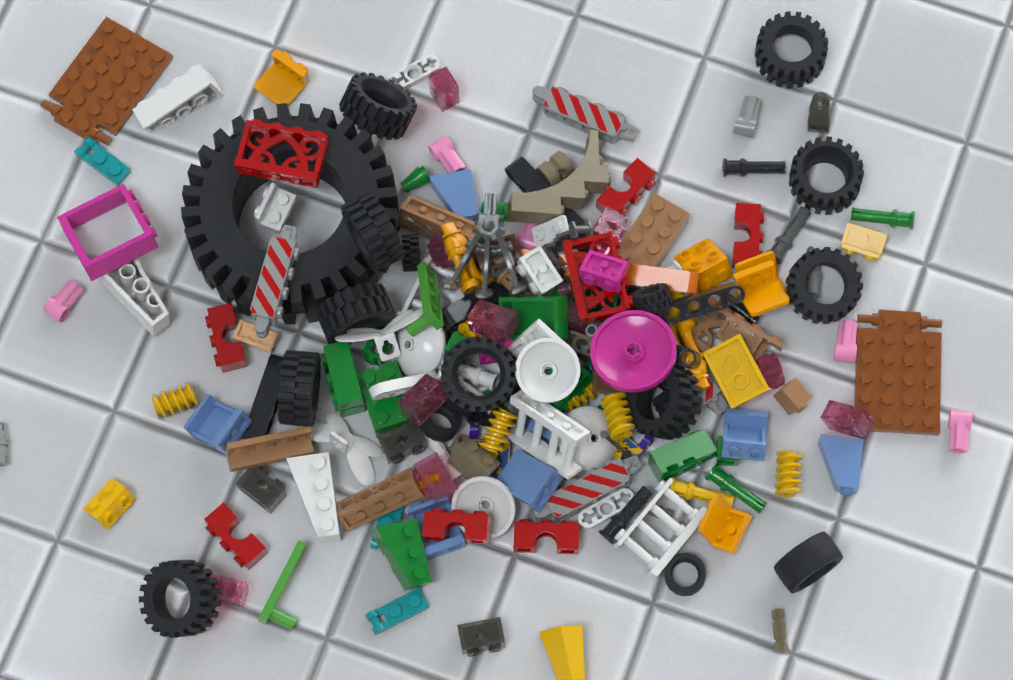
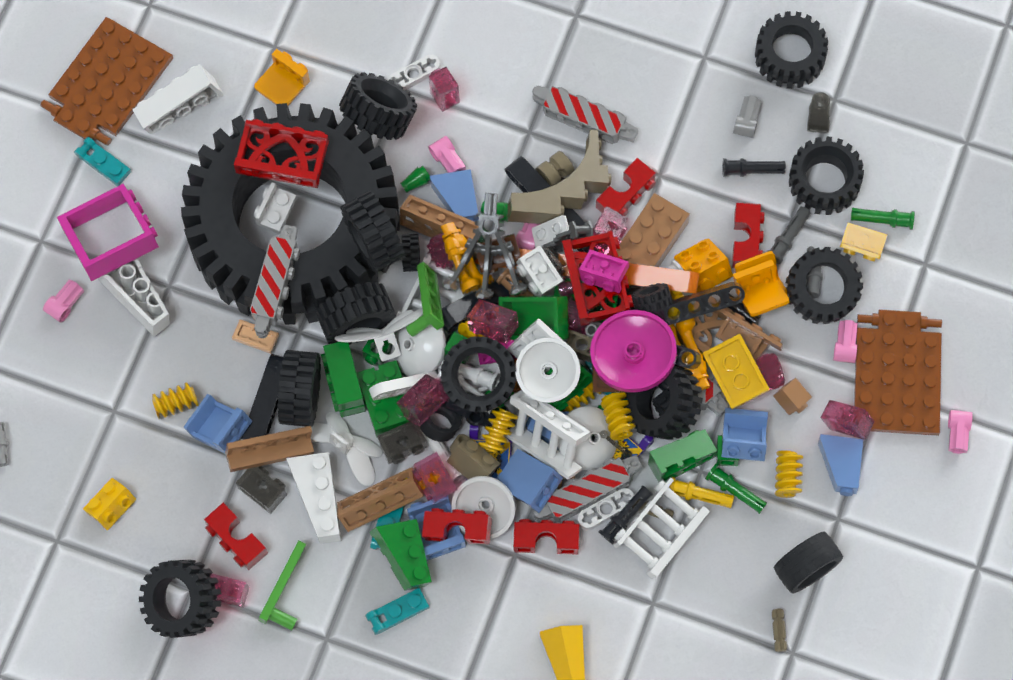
(229, 355): red arch -> none
(491, 630): clear smoke brick -> none
(695, 561): black tyre -> none
(723, 525): light orange bracket -> none

